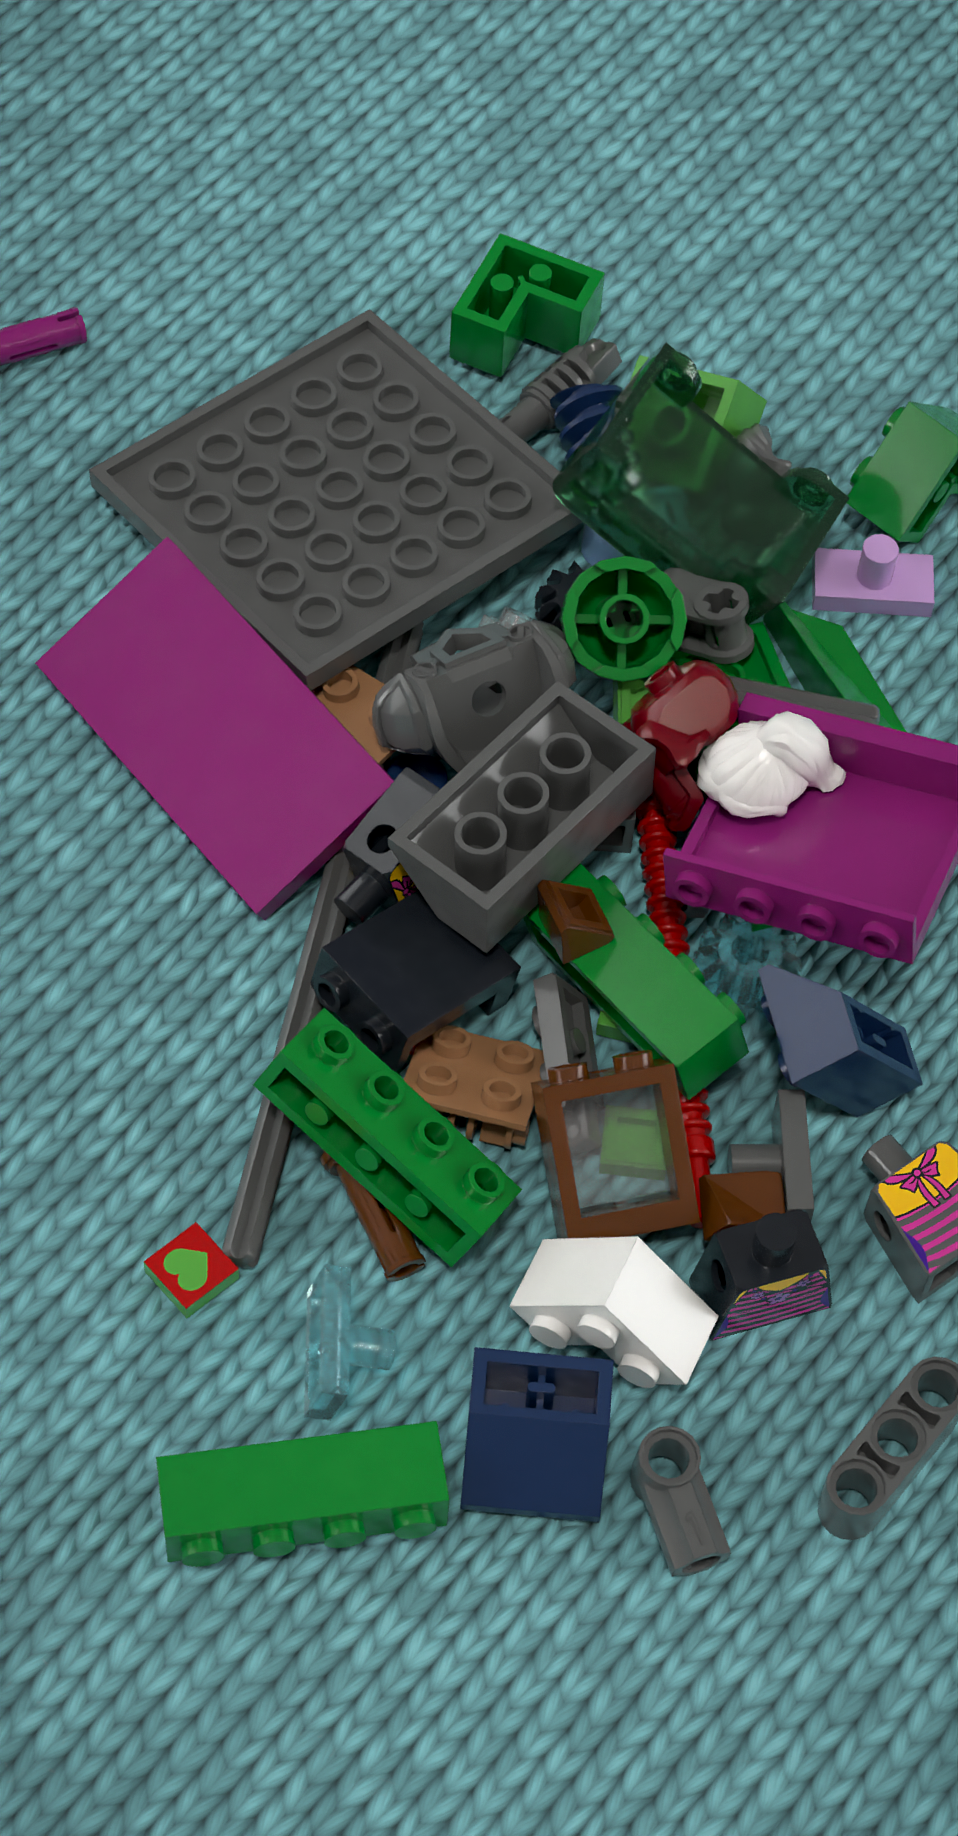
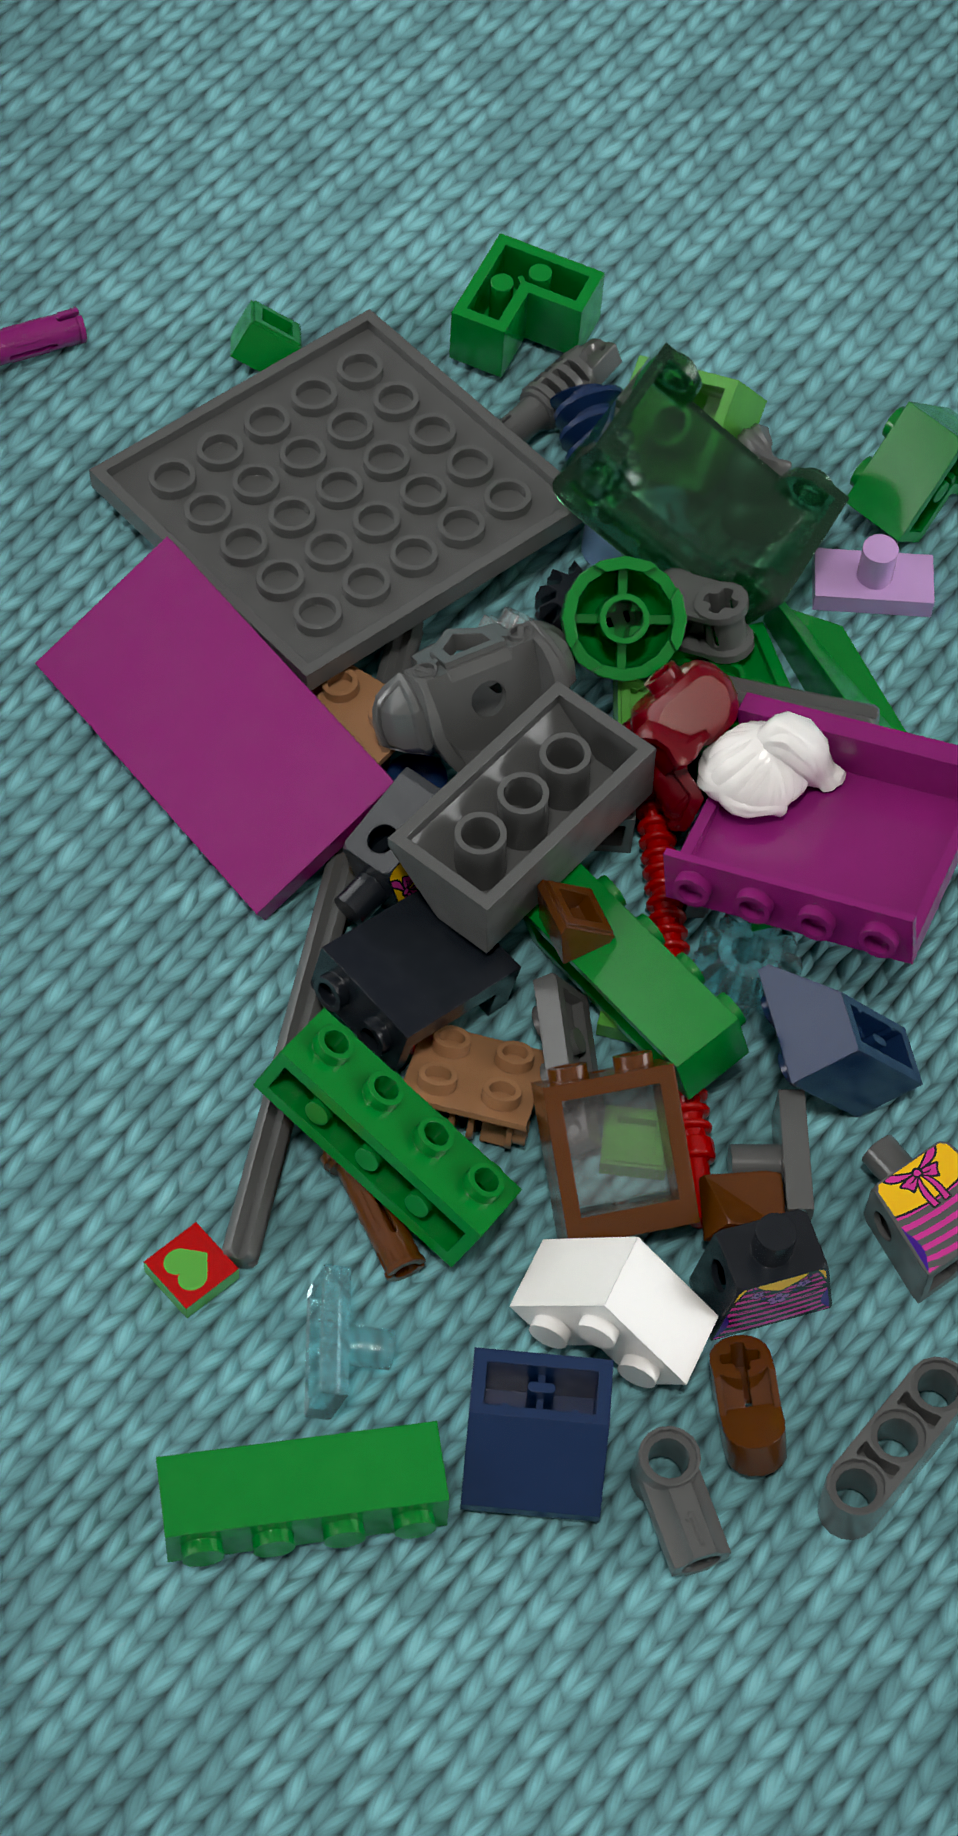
(263, 337): none -> green slope
(753, 1434): none -> reddish brown piece

